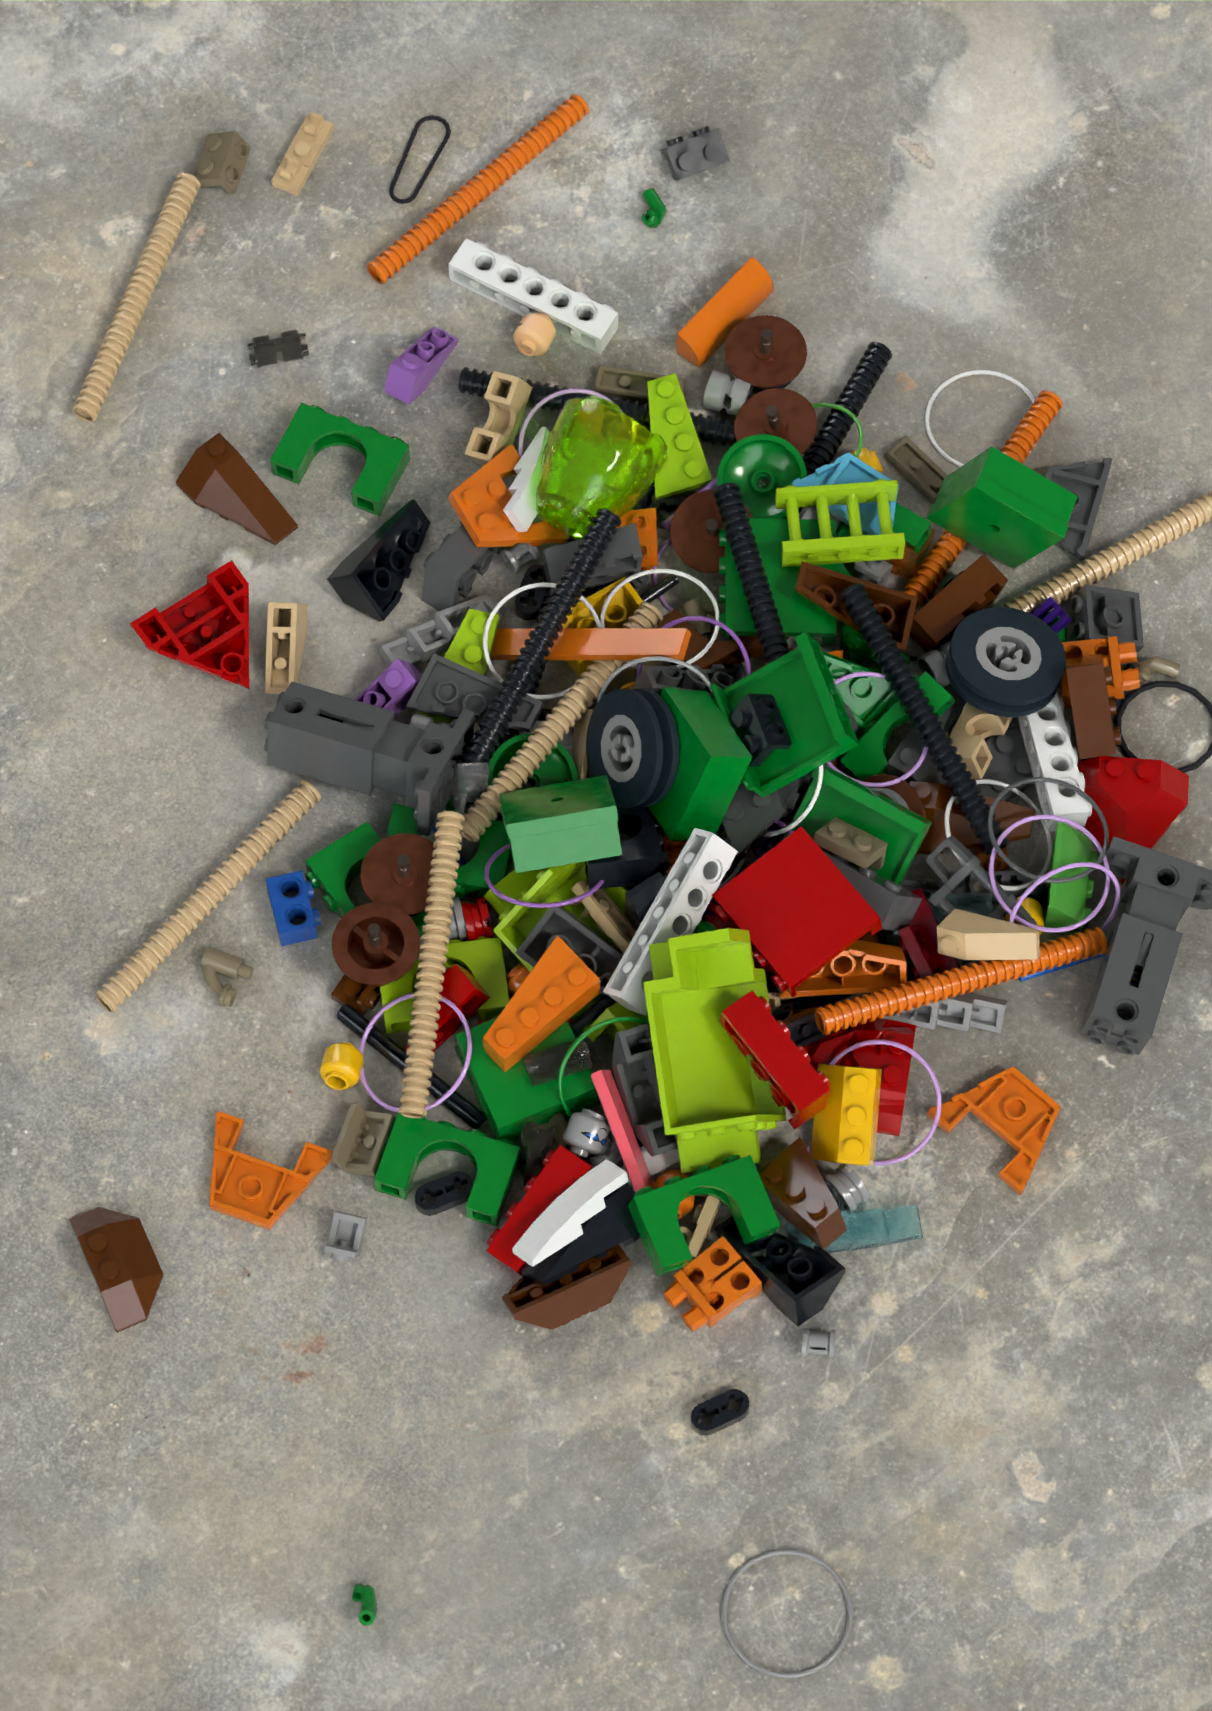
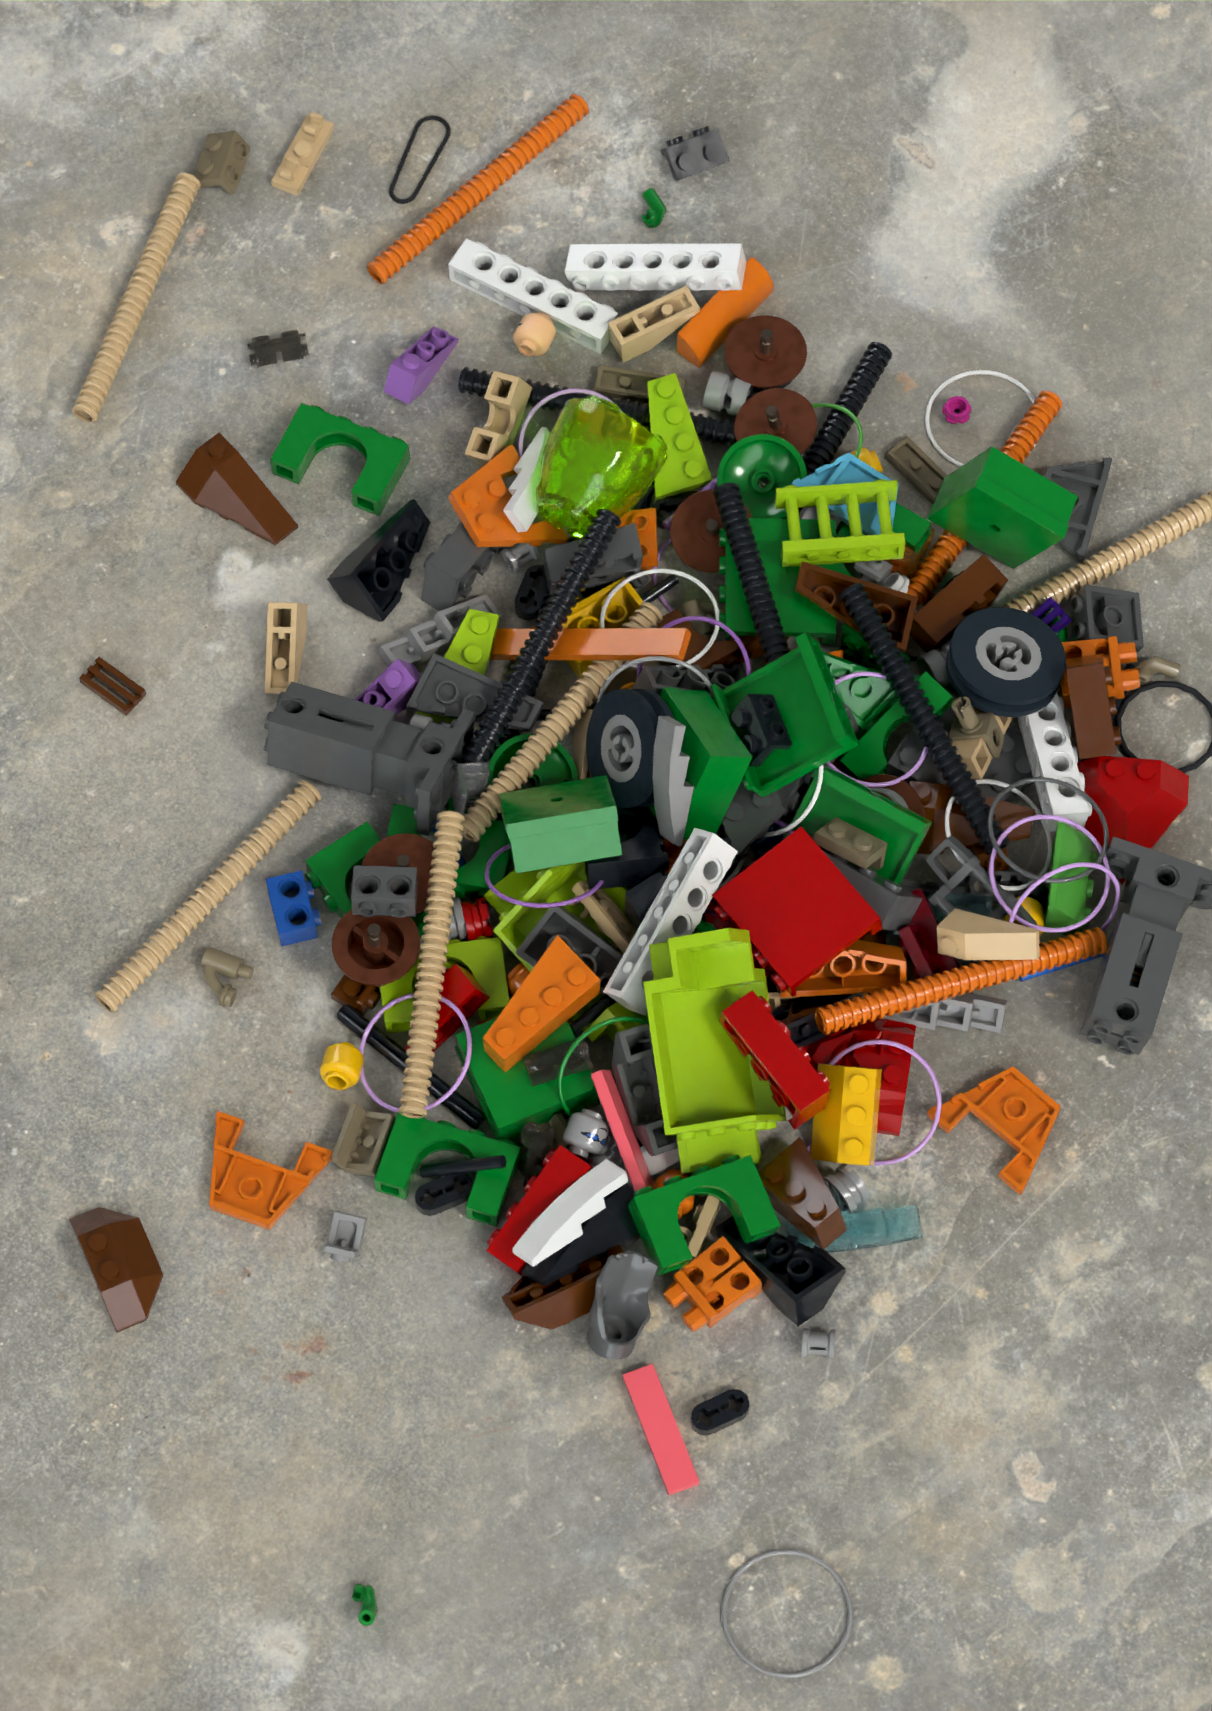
(94, 671): none -> reddish brown tile
(205, 627): red wedge -> none
(384, 884): none -> dark grey brick
(463, 1166): none -> black bar
(497, 607): white piece -> none
(620, 1304): none -> dark grey hair
(651, 323): none -> tan slope
(655, 267): none -> white brick
(660, 1429): none -> coral tile
(670, 789): none -> light grey slope
(896, 582): none -> white plate
(960, 404): none -> dark pink plate
(974, 726): none -> dark tan bracket

